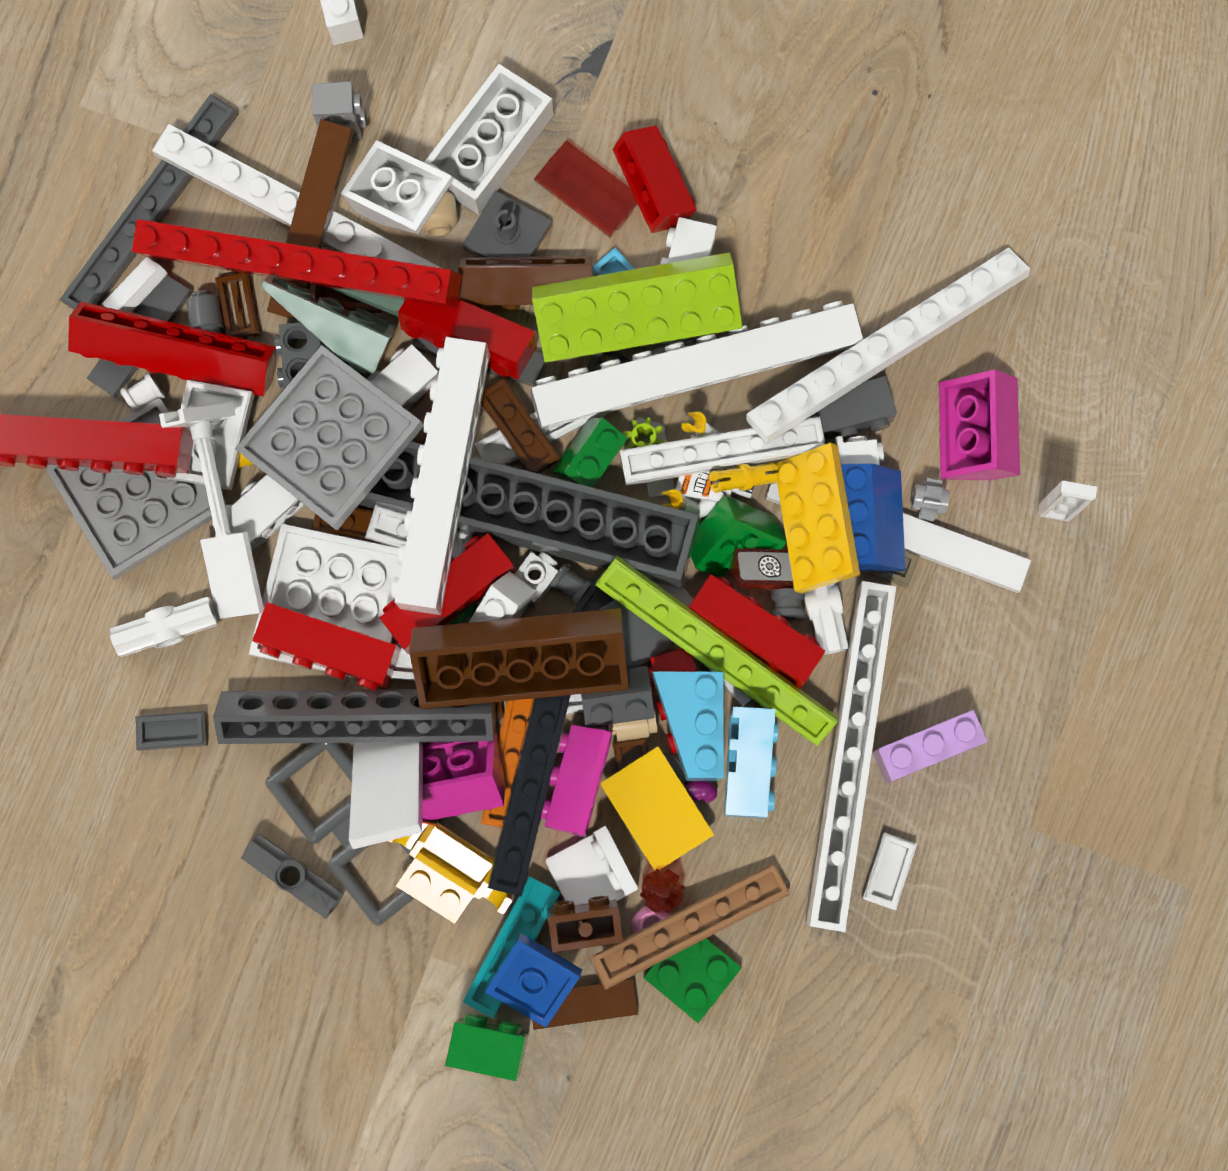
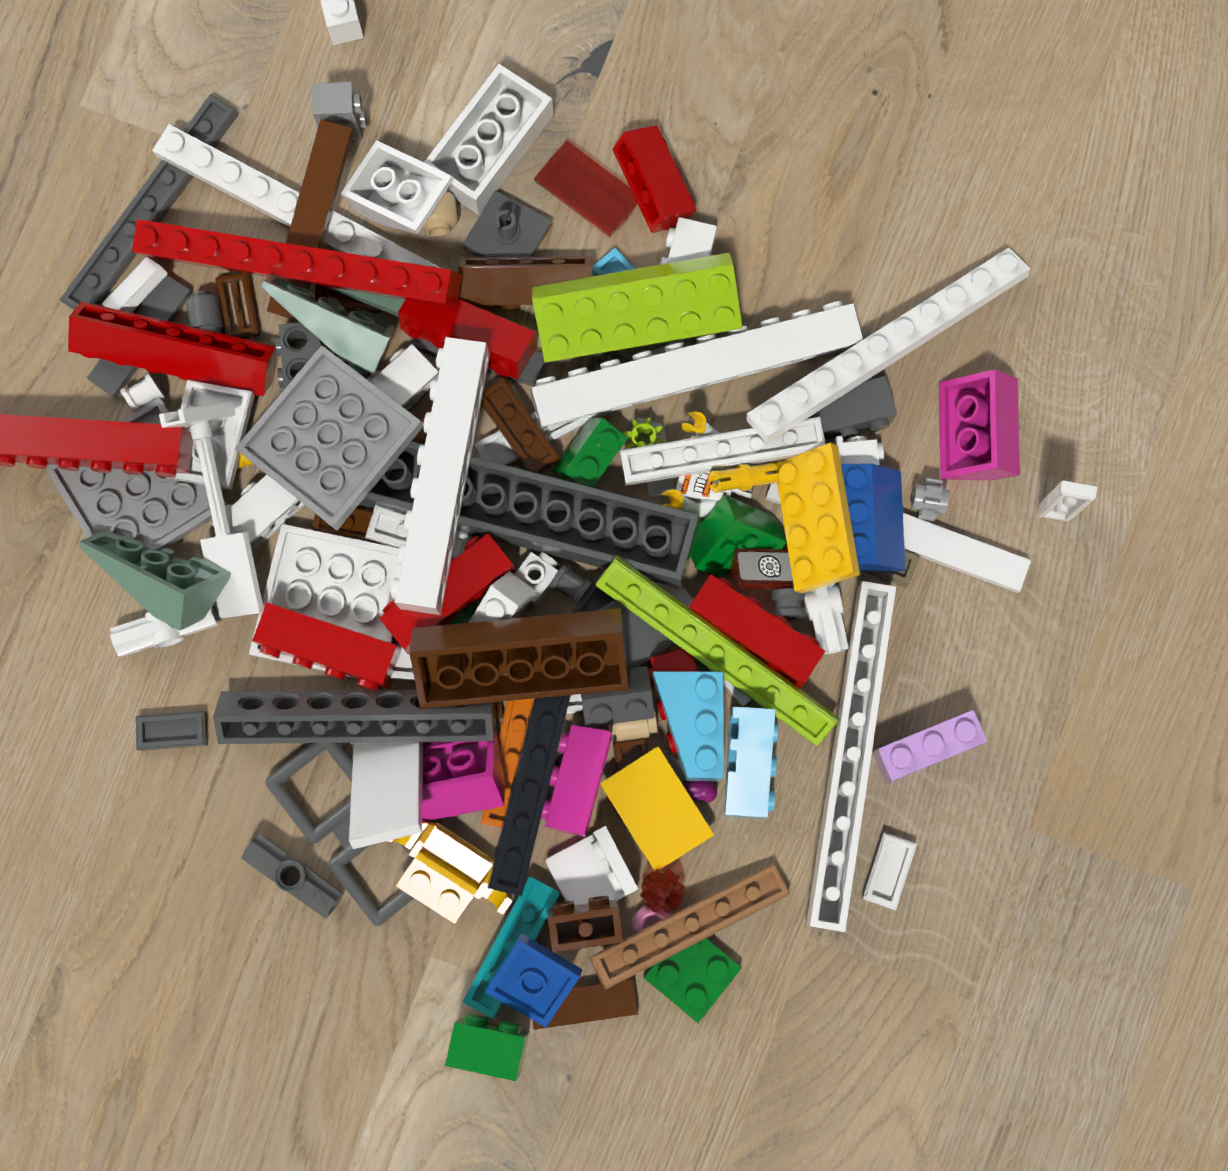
(164, 585): none -> sand green wedge

